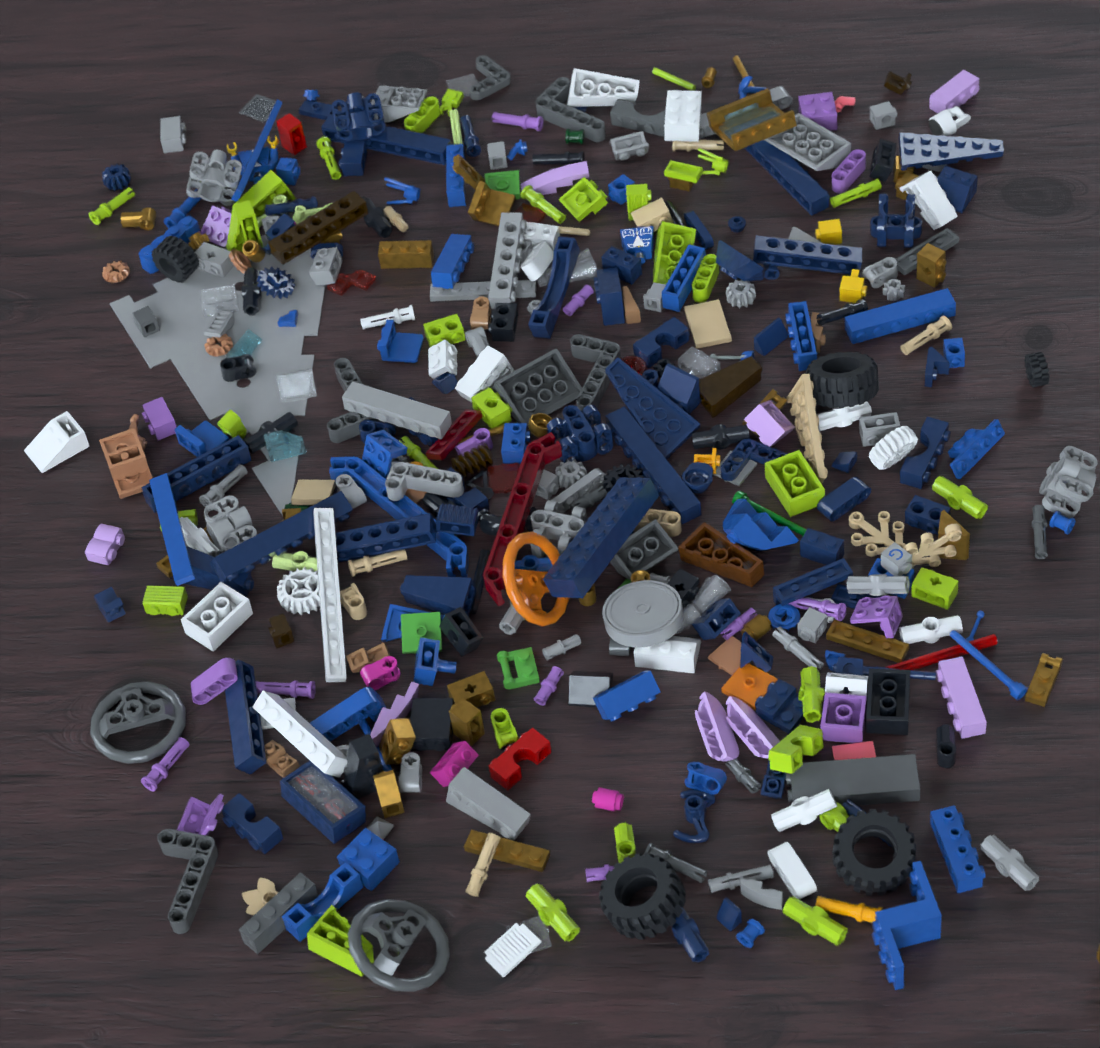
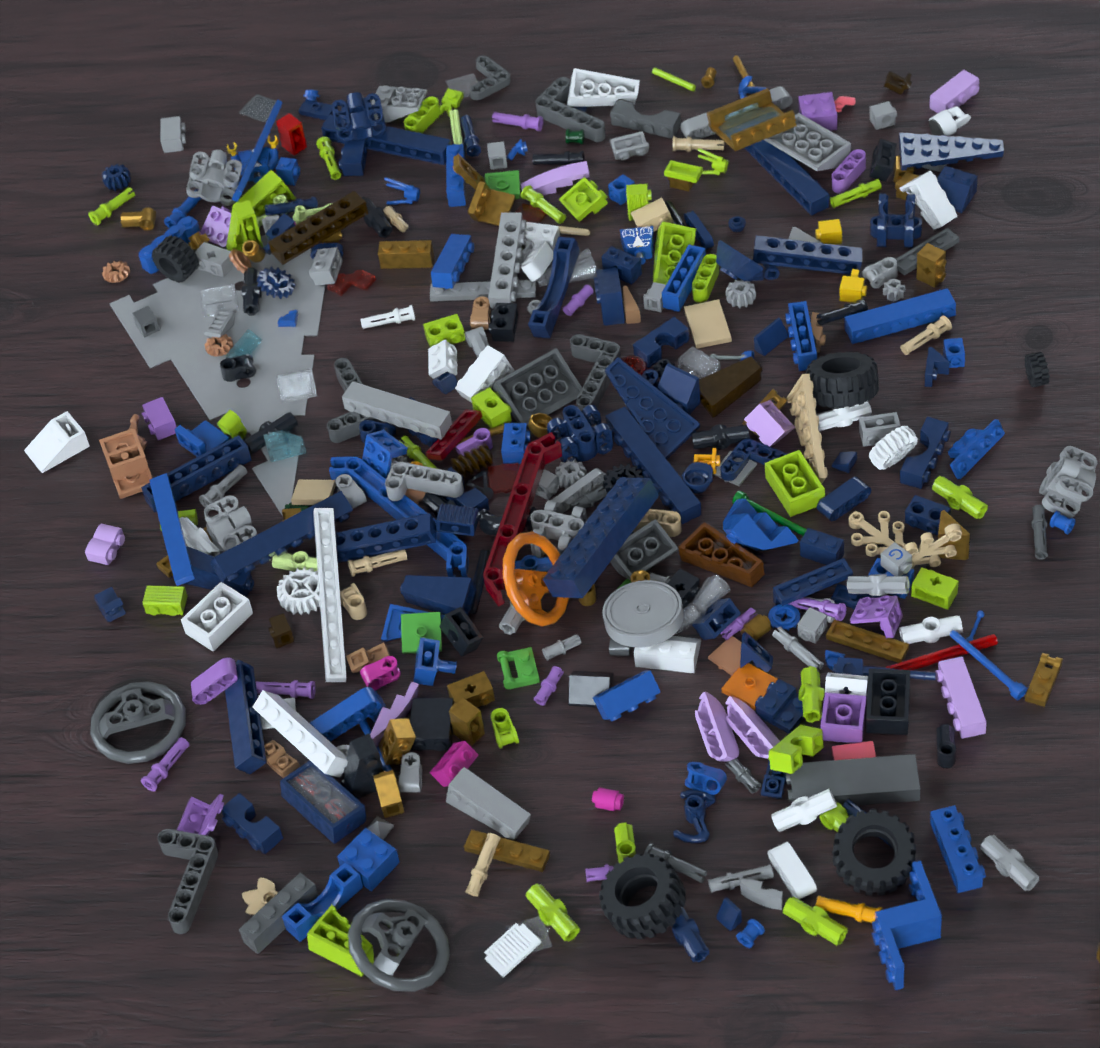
(399, 346): blue bracket -> none
(530, 747): red arch -> none
(683, 116): white brick -> none

